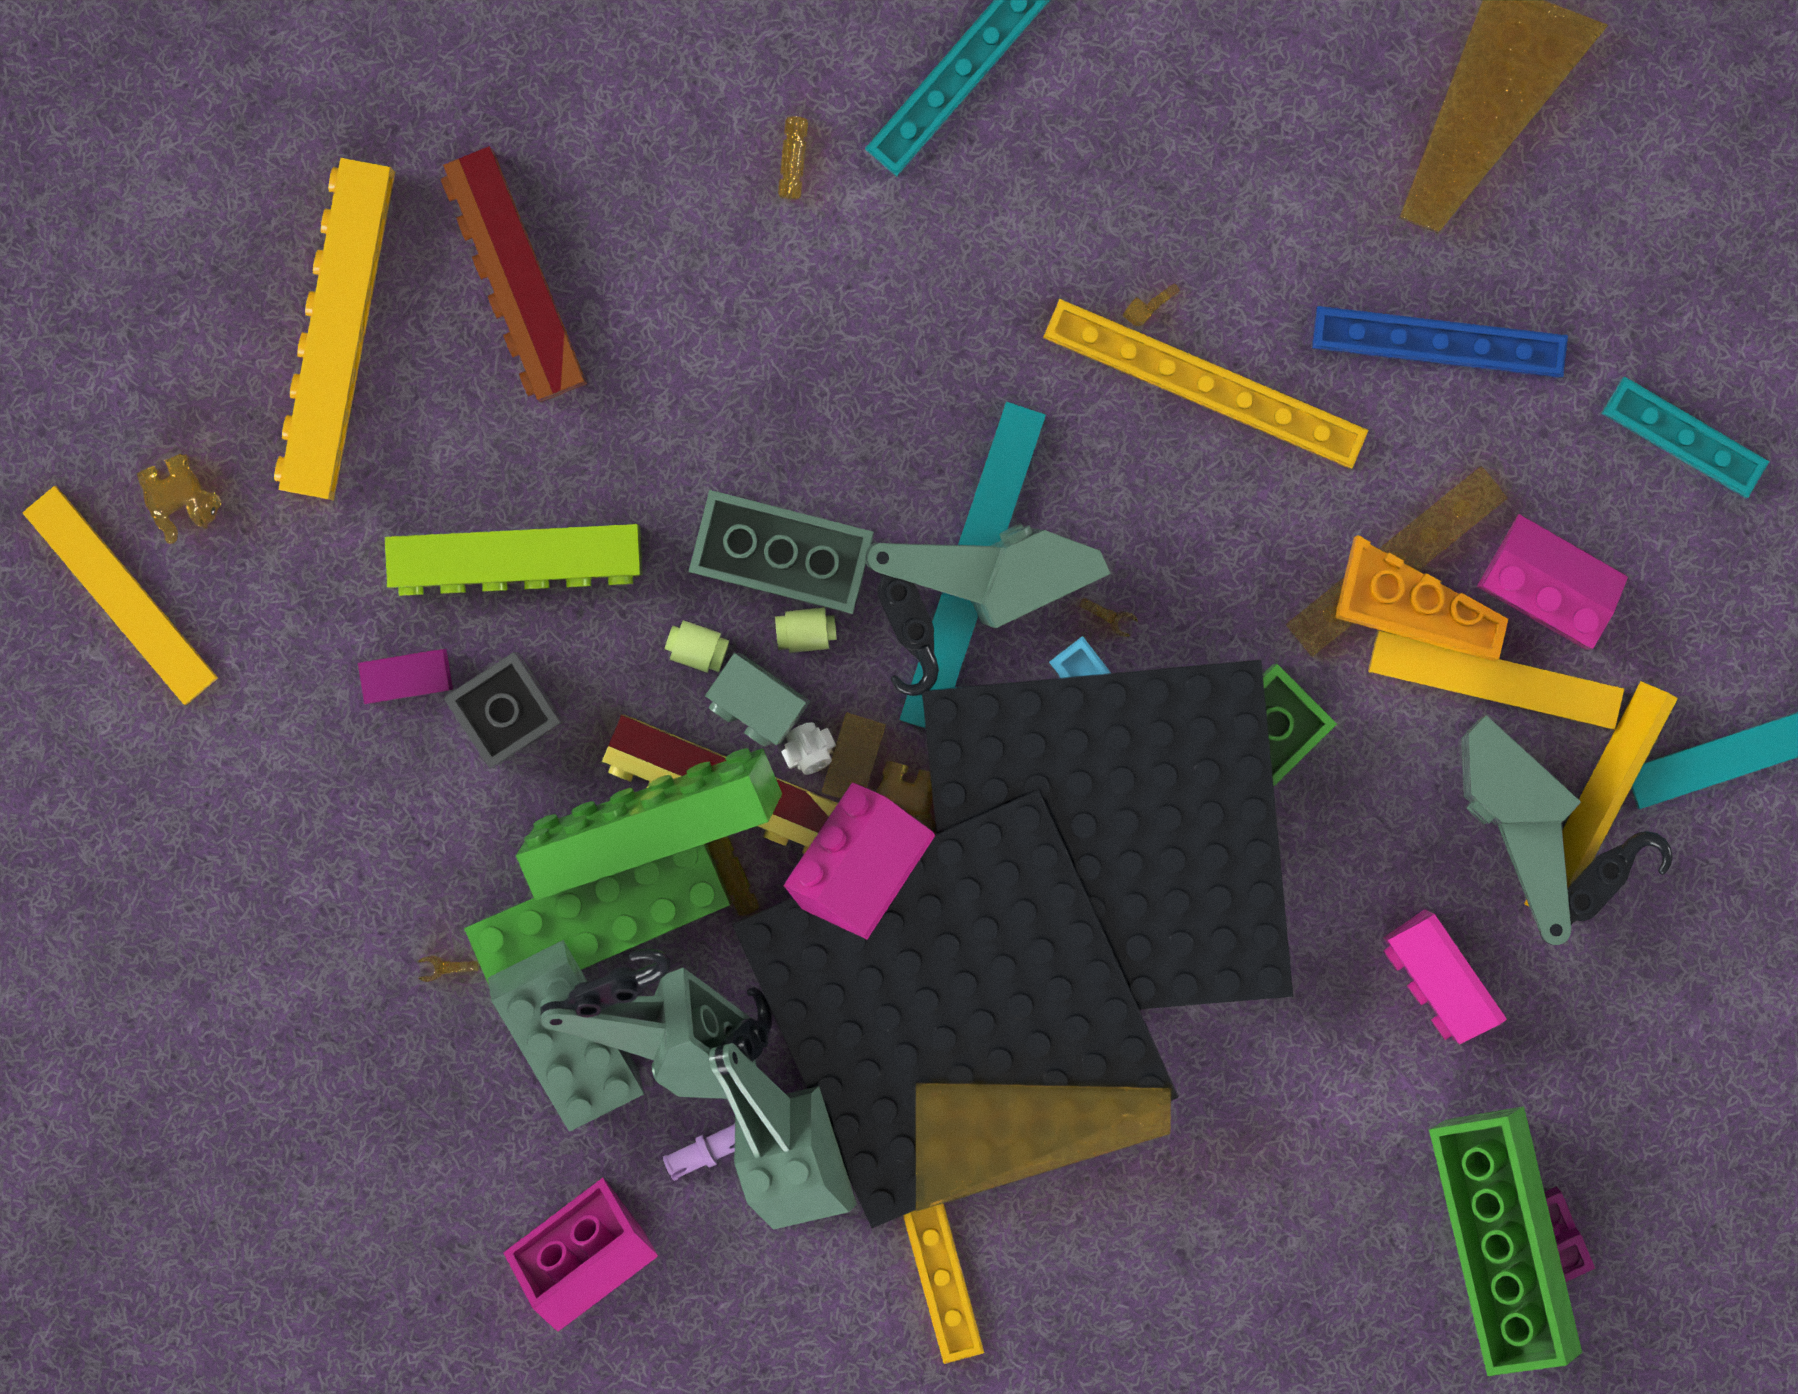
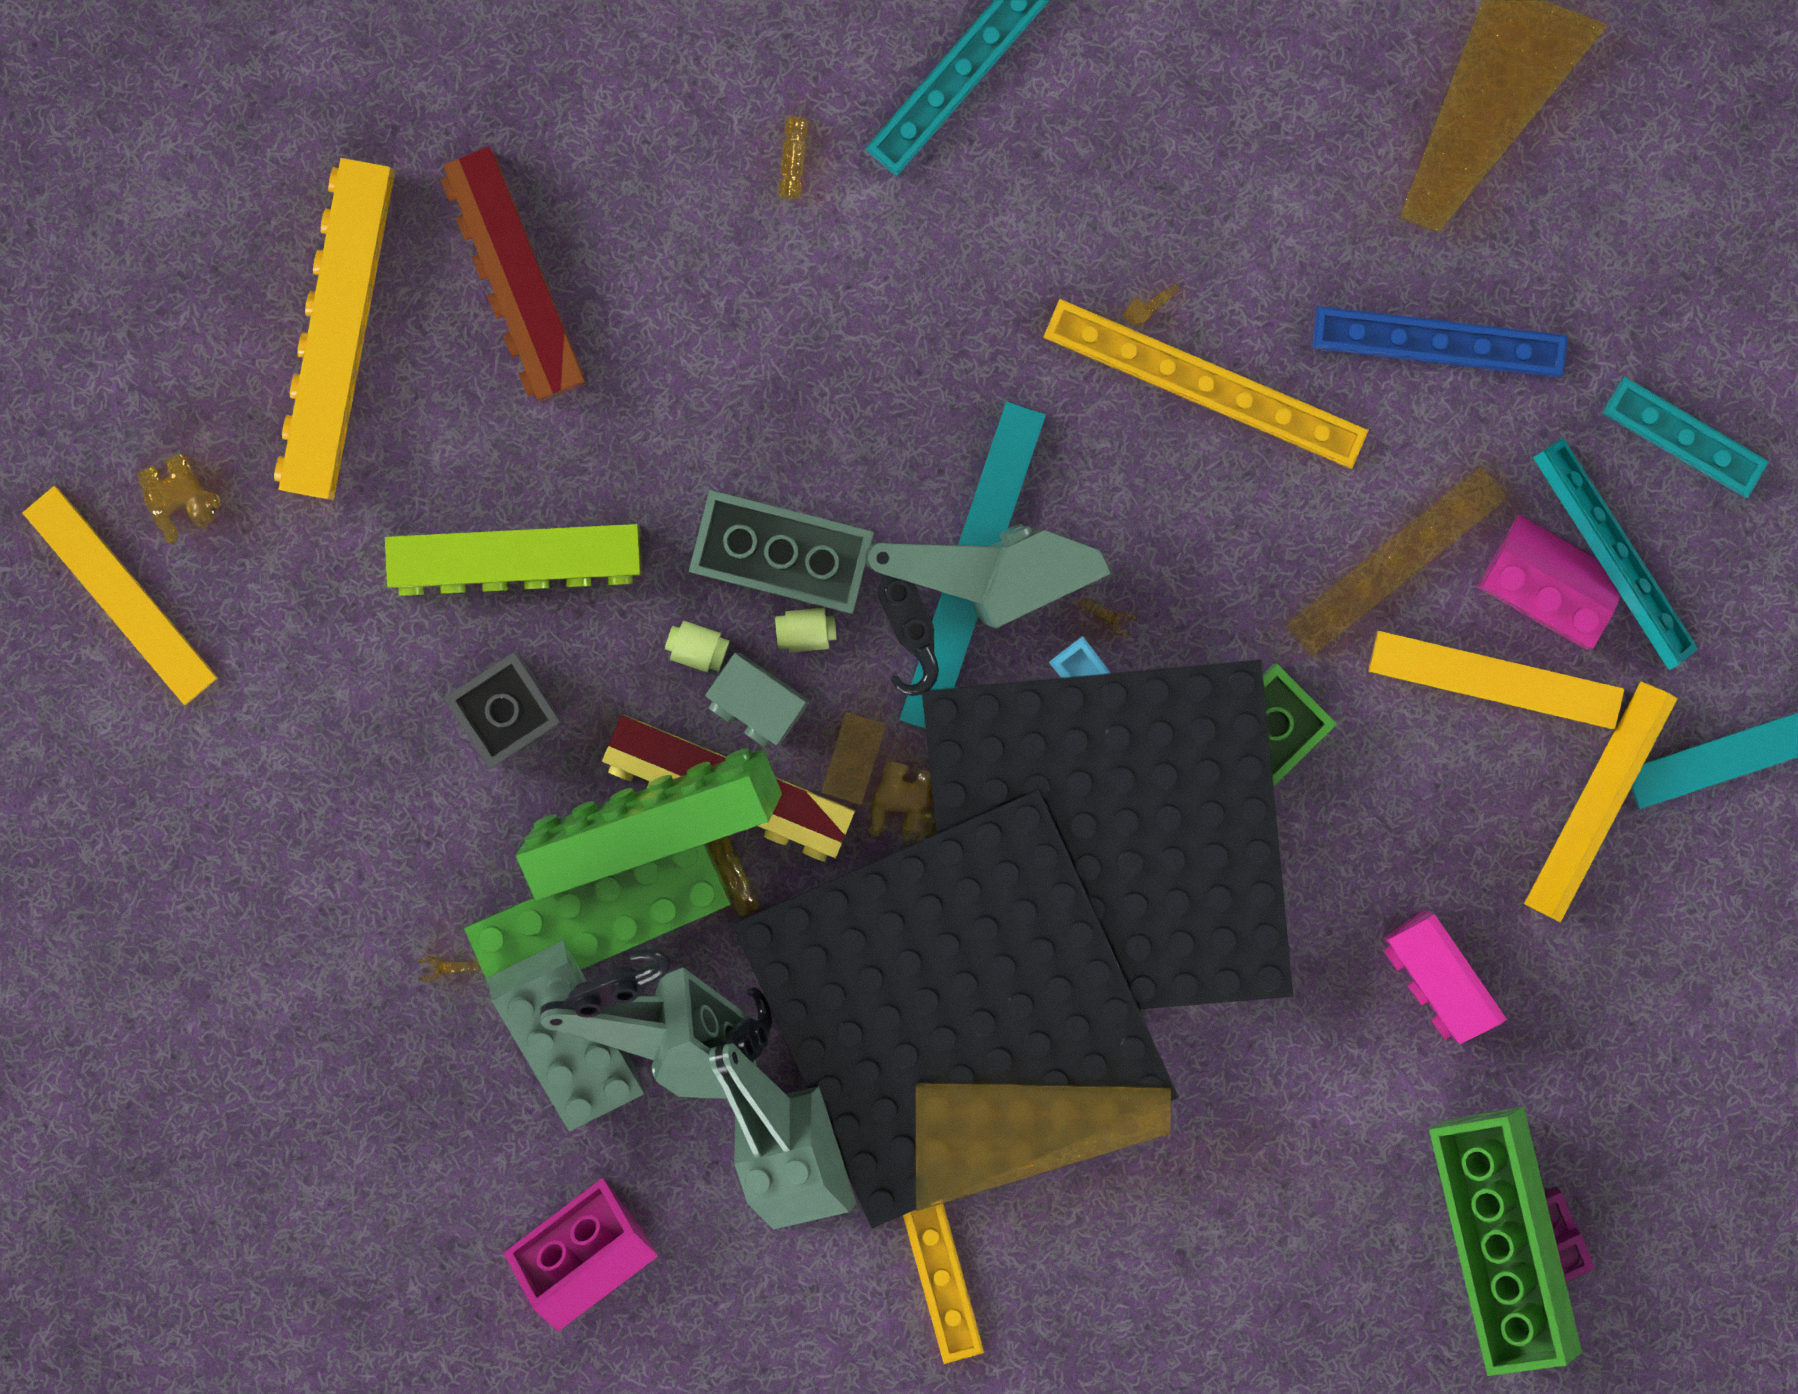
(405, 676): magenta slope -> none
(701, 1153): lavender pin -> none
(808, 748): white gear -> none
(858, 861): dark pink slope -> none
(1402, 601): light orange wing -> none
(1528, 808): sand green slope -> none
(1615, 553): none -> teal tile

